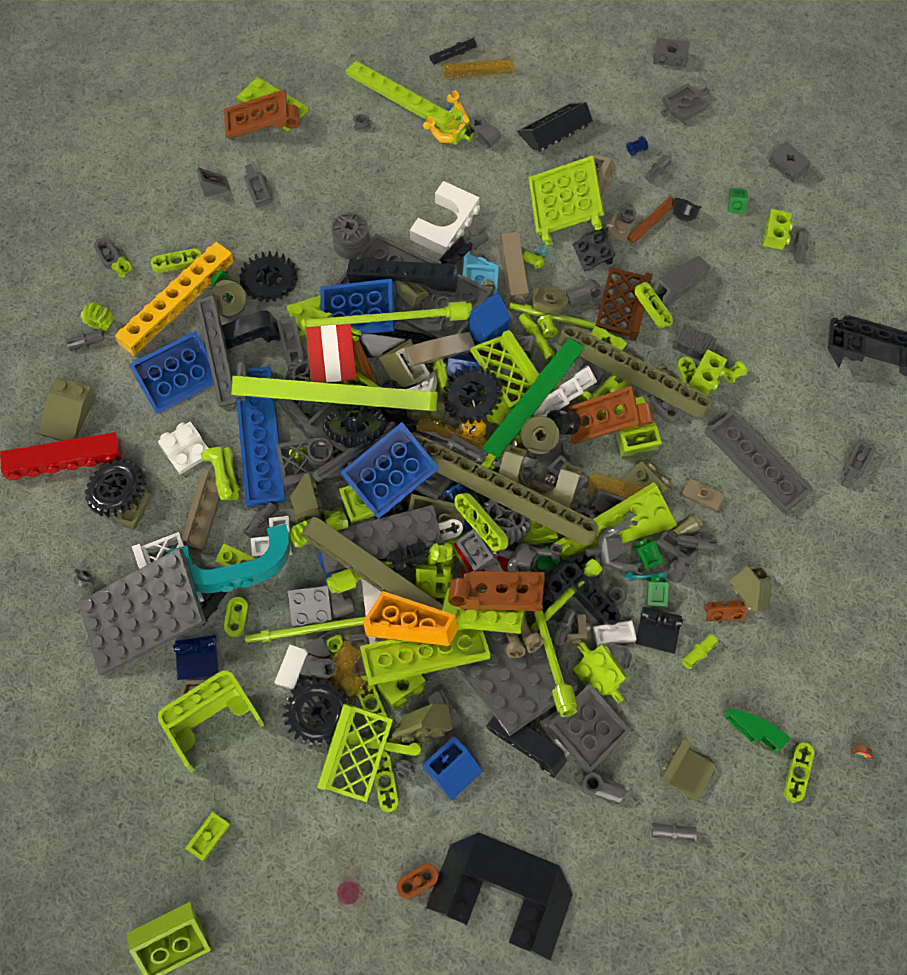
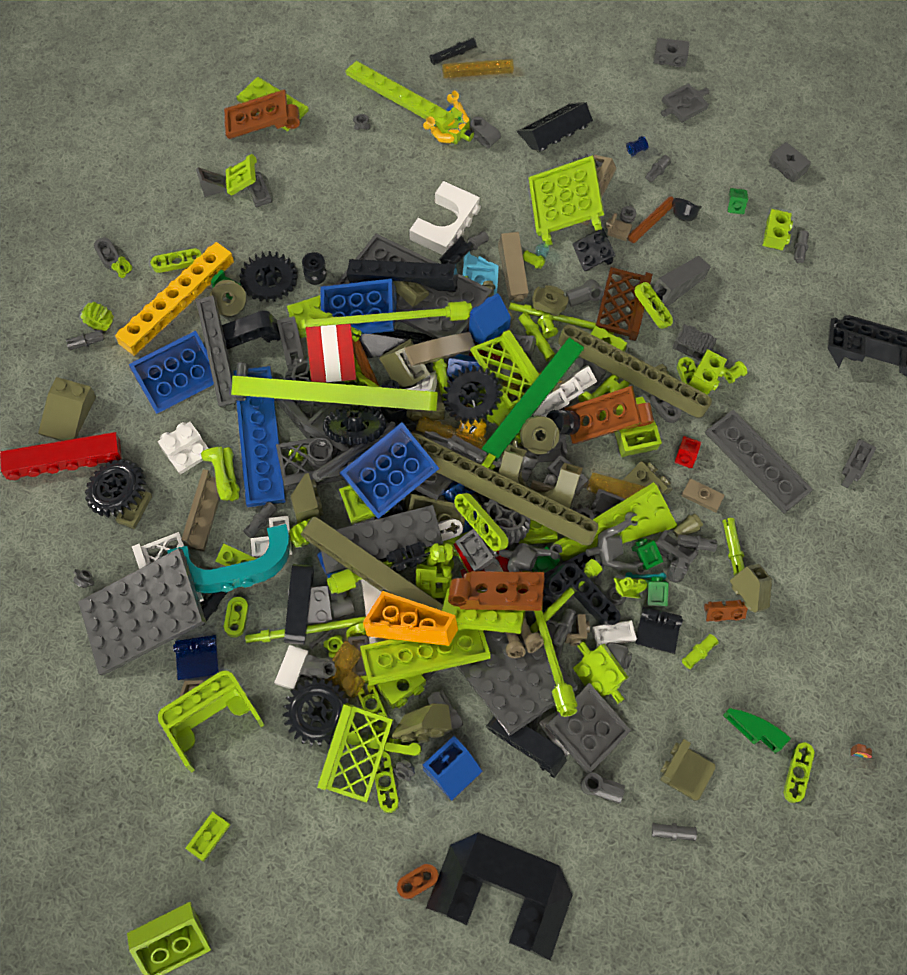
(241, 175): none -> lime plate
(298, 604): none -> black beam
(314, 268): none -> black wheel
(317, 648): dark grey tile -> none
(336, 518): lime plate -> none
(347, 893): clear pink plate -> none
(350, 234): dark grey wheel -> none
(356, 630): none -> lime tile
(630, 587): none -> lime hinge
(688, 452): none -> red bracket
(735, 553): none -> lime pin

